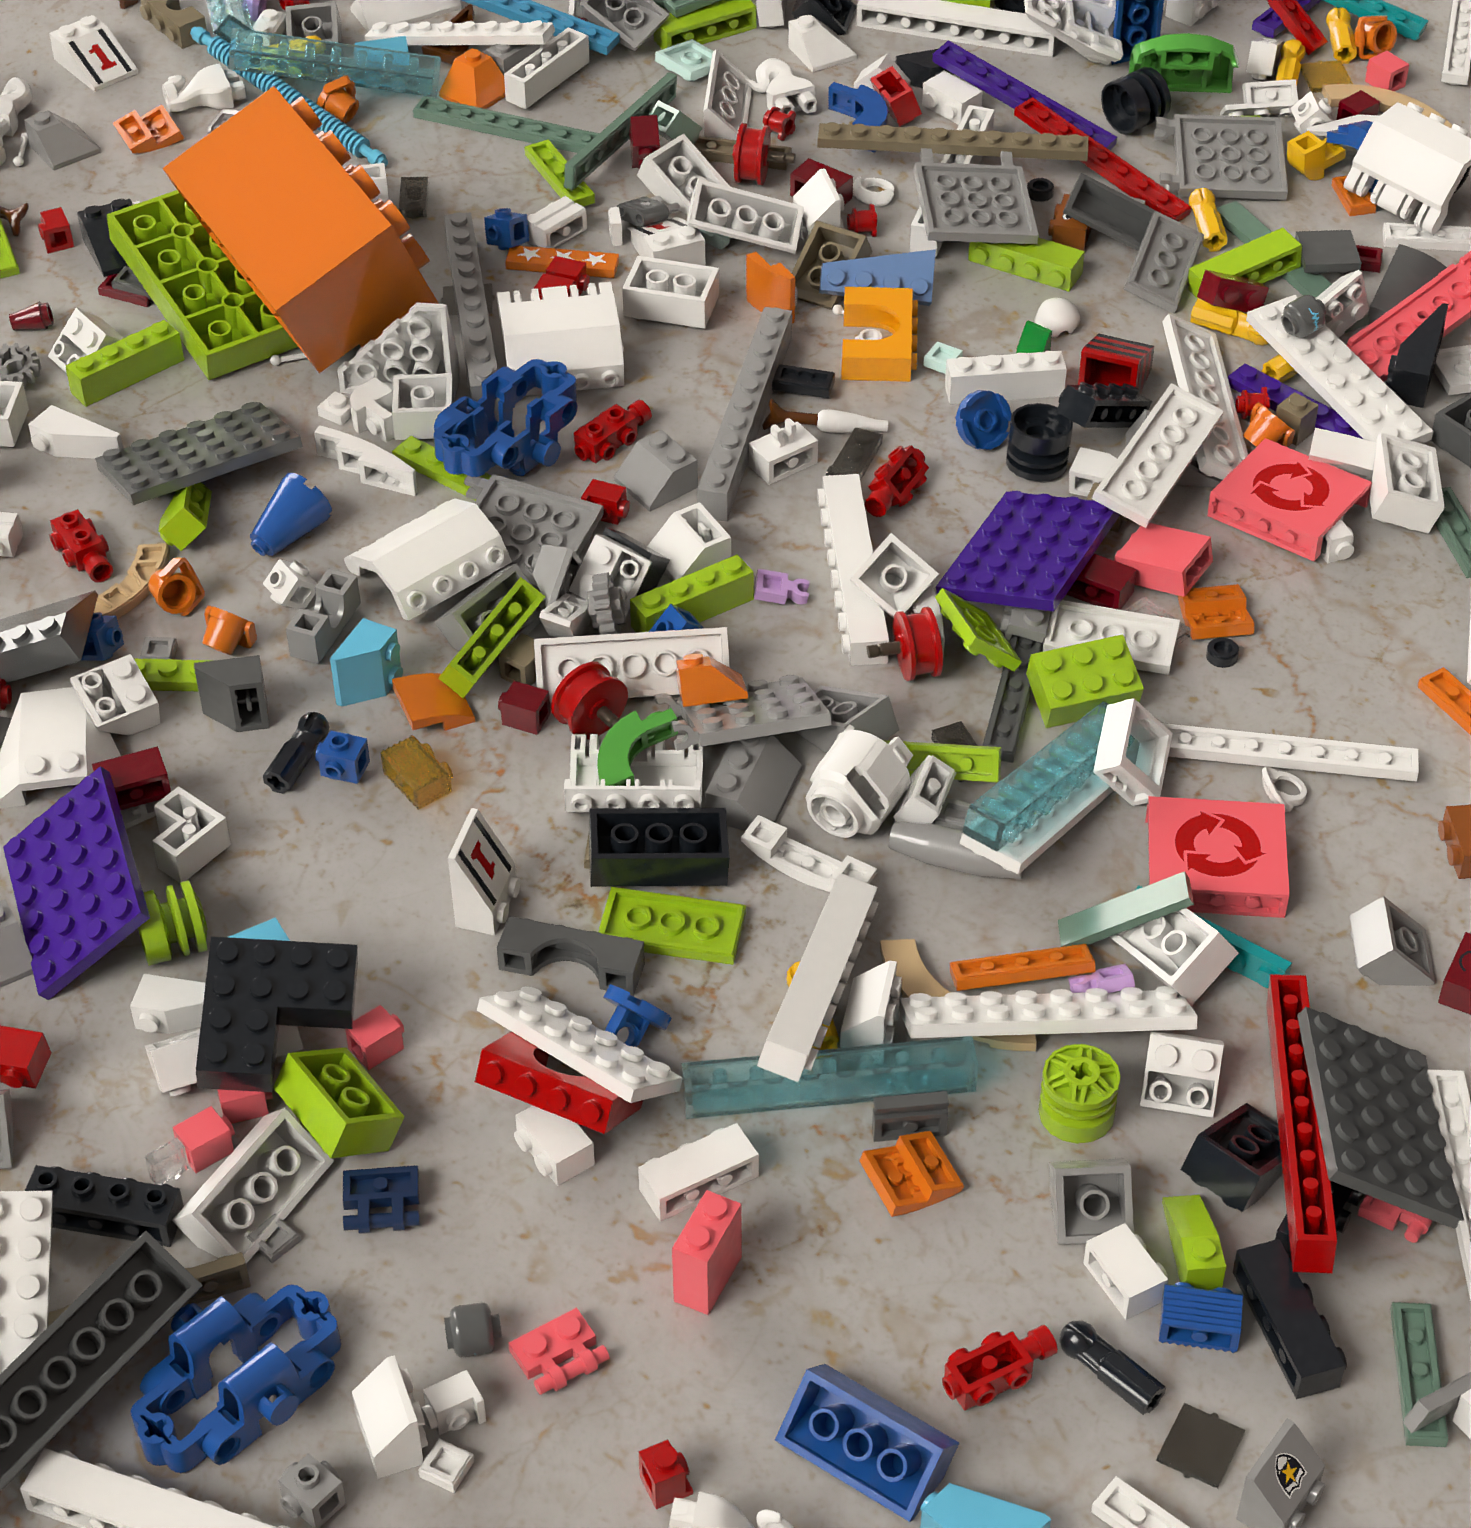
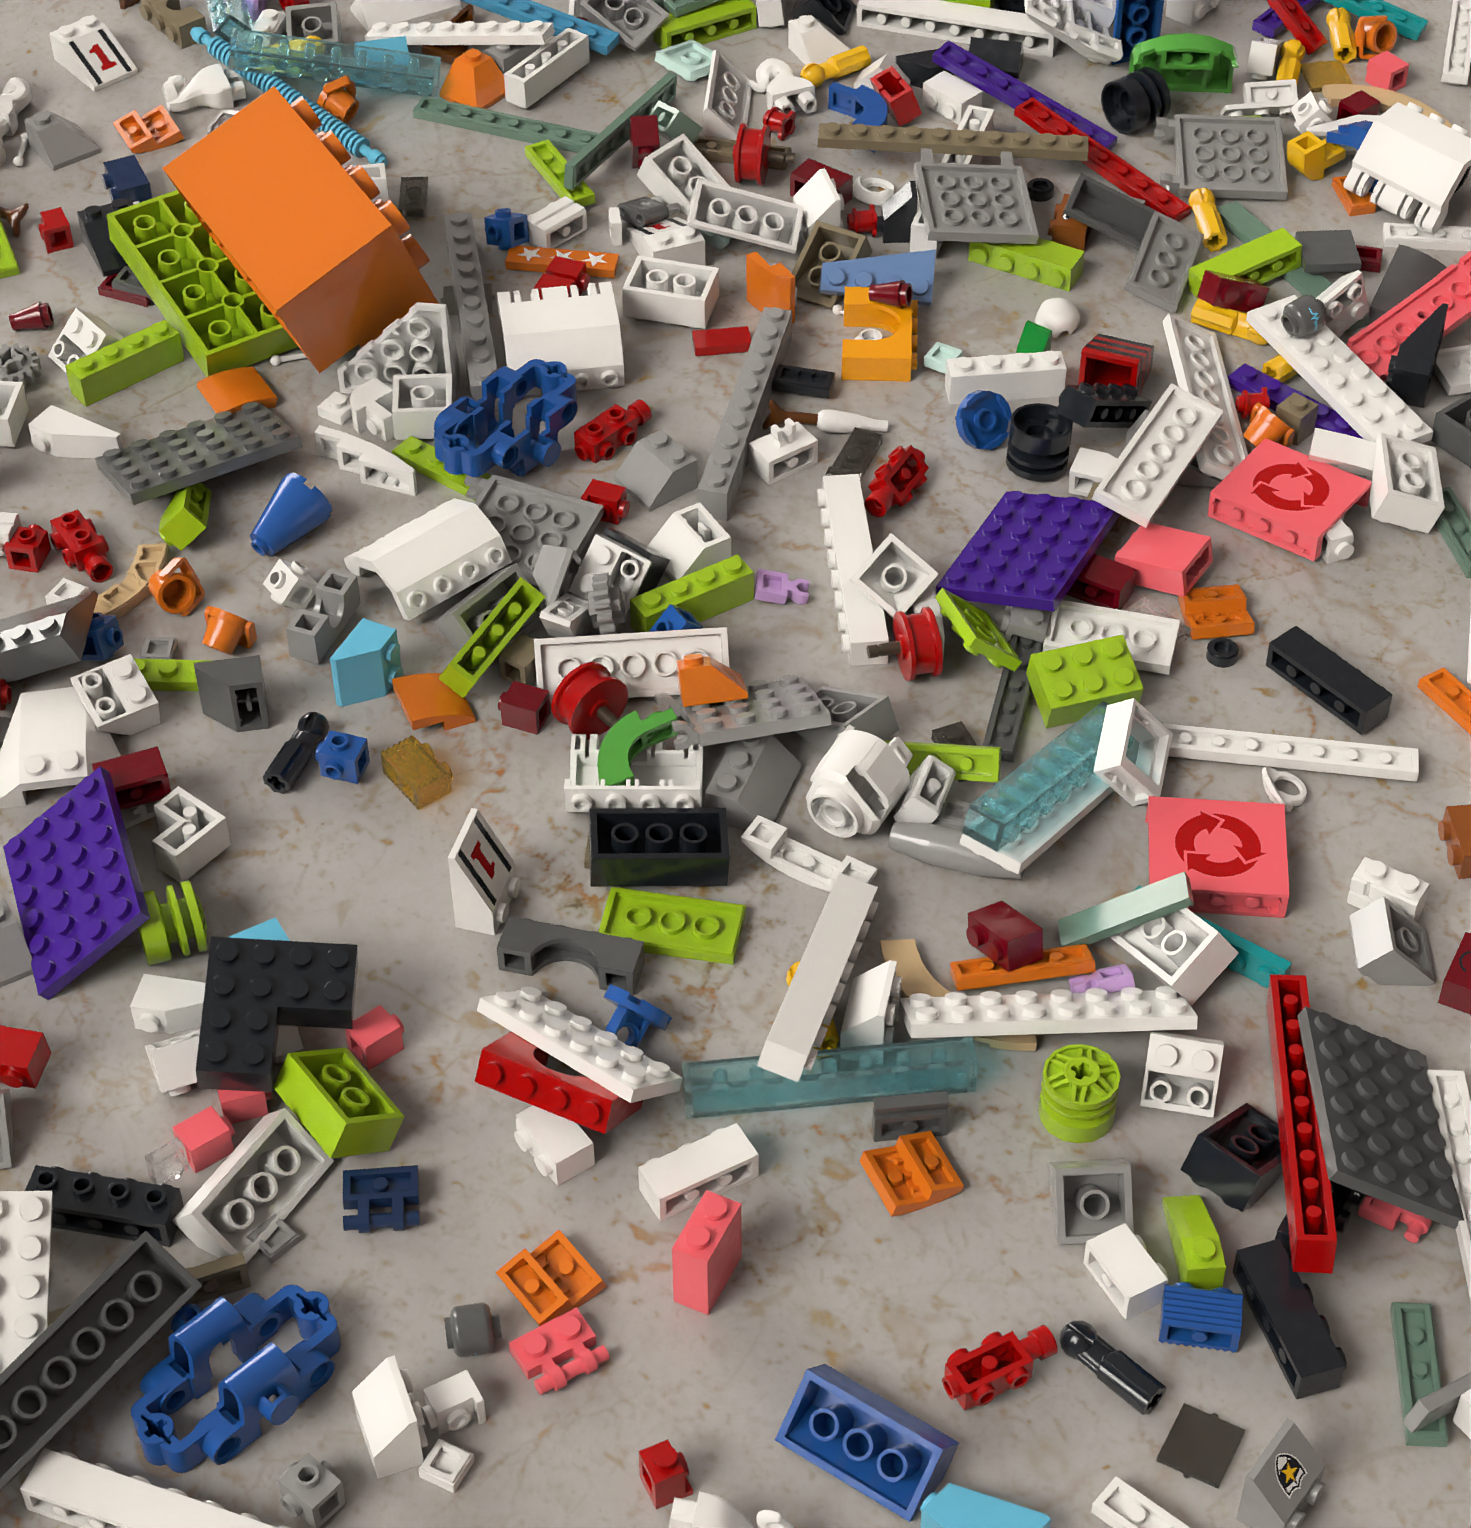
(30, 541): none -> red brick
(64, 590): none -> white tile
(126, 180): none -> dark blue brick
(234, 388): none -> orange slope
(551, 1279): none -> orange slope
(721, 341): none -> red tile
(837, 66): none -> yellow piece
(893, 293): none -> dark red cone
(898, 215): none -> black slope
(1000, 53): none -> black slope
(1005, 936): none -> dark red brick
(1329, 680): none -> black brick
(1377, 880): none -> white brick

